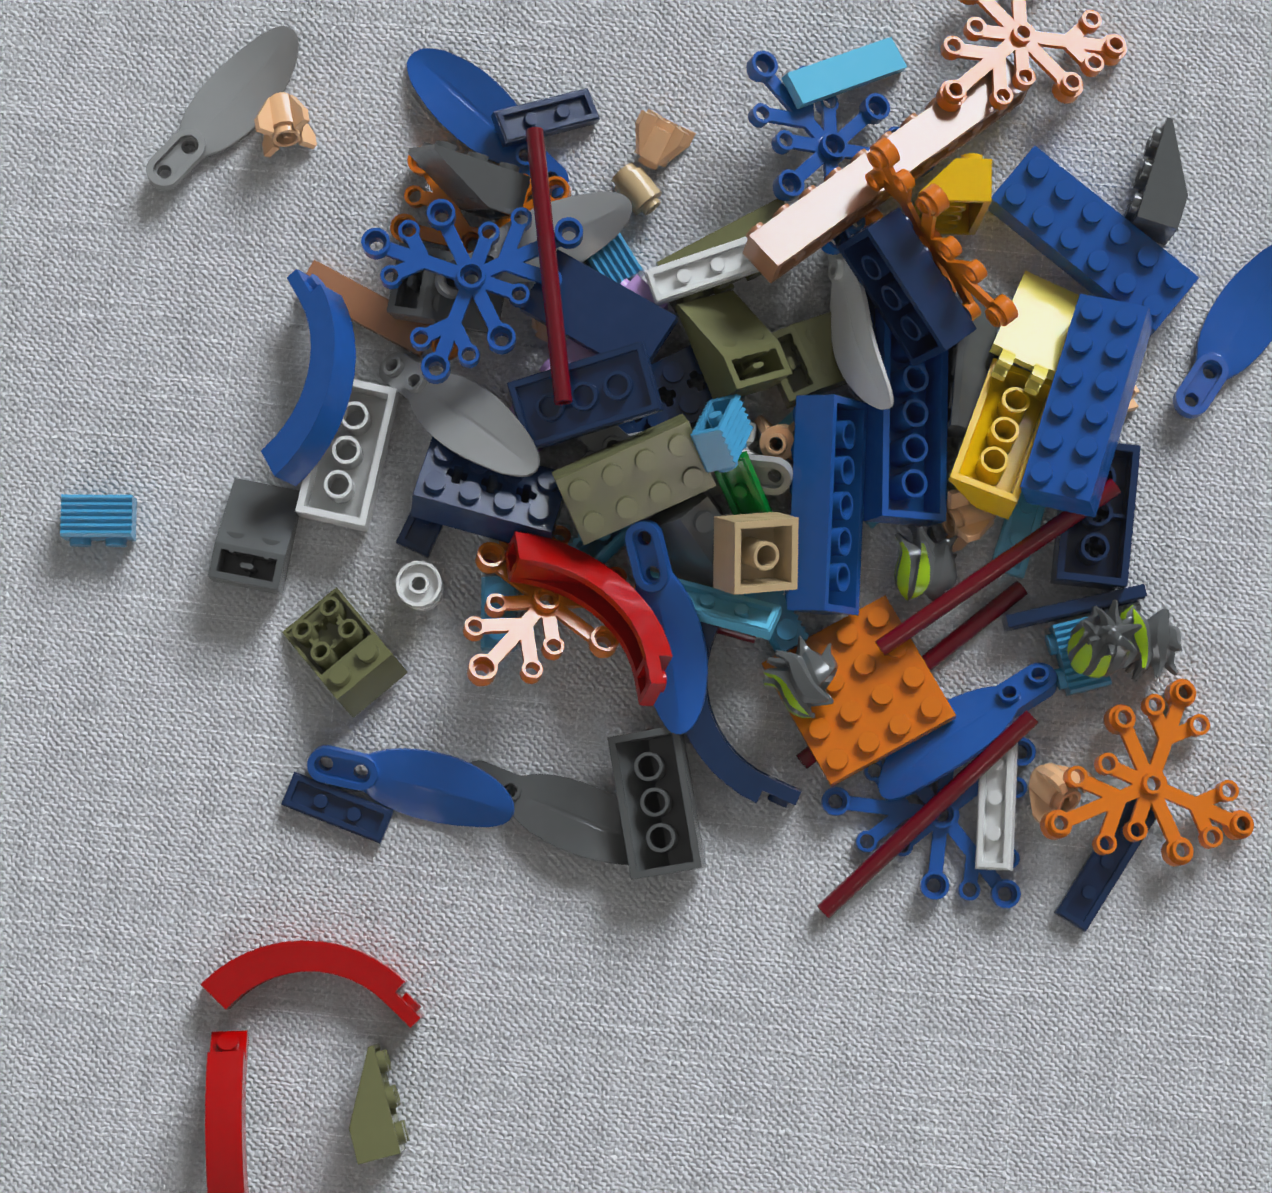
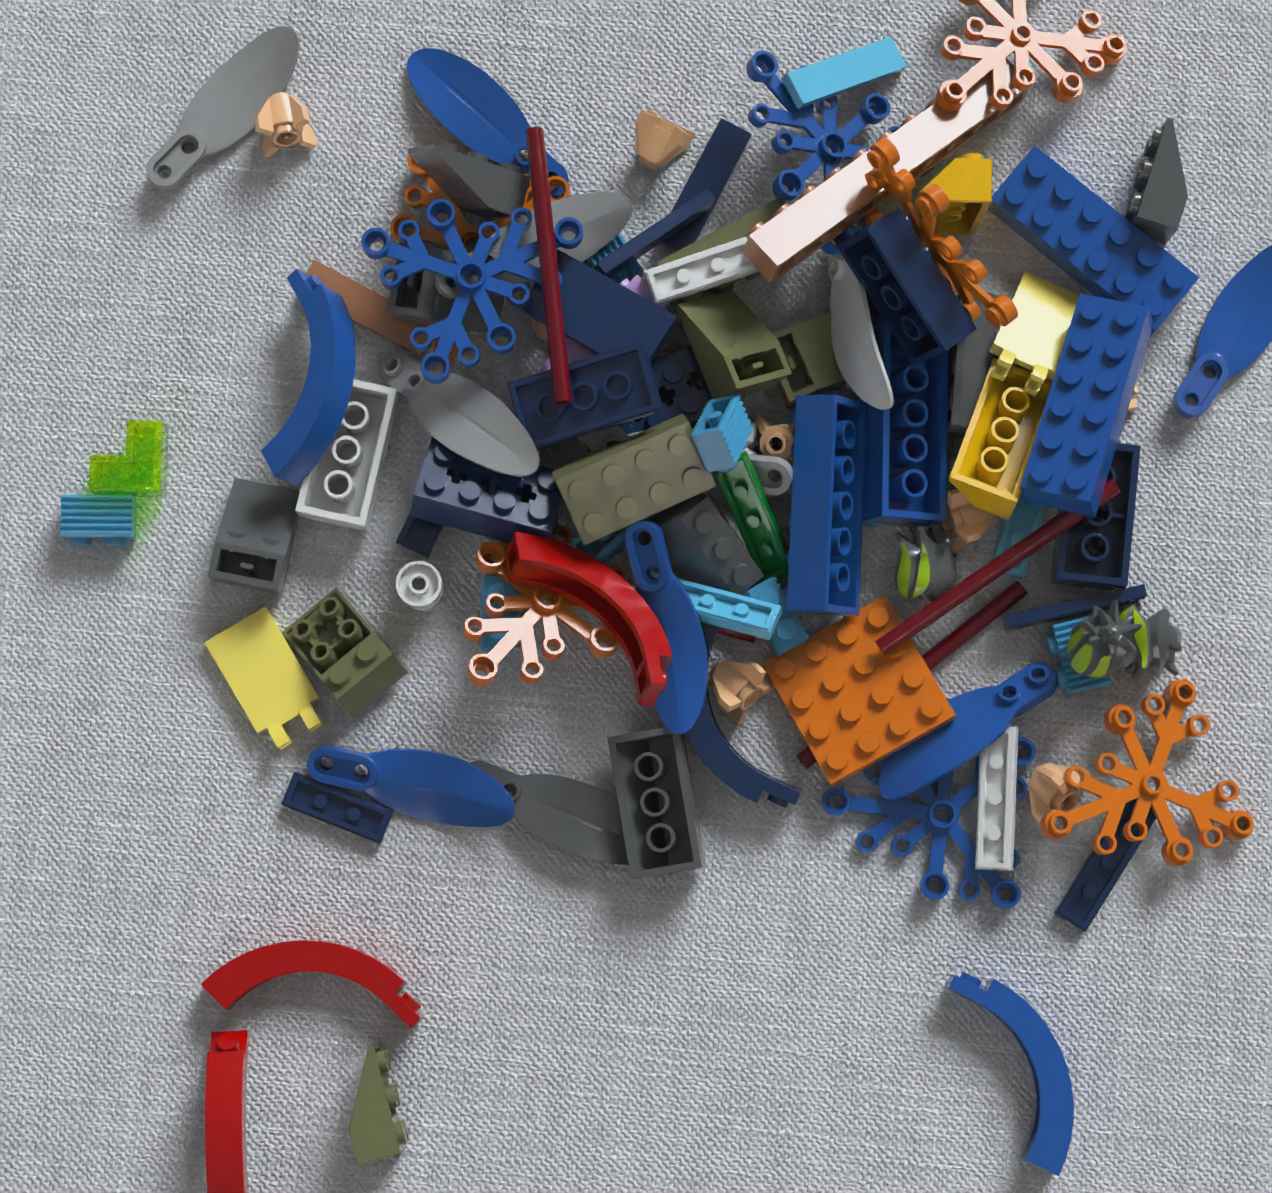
(138, 472): none -> clear neon green brick
(265, 675): none -> light yellow tile
(552, 114): dark blue tile -> none
(638, 188): tan brick -> none
(655, 234): none -> dark blue tile
(710, 174): none -> dark blue tile
(738, 686): none -> light nougat brick
(755, 553): tan brick -> none
(802, 678): dark grey hair -> none
(927, 814): dark red piece -> none
(1052, 1082): none -> blue arch

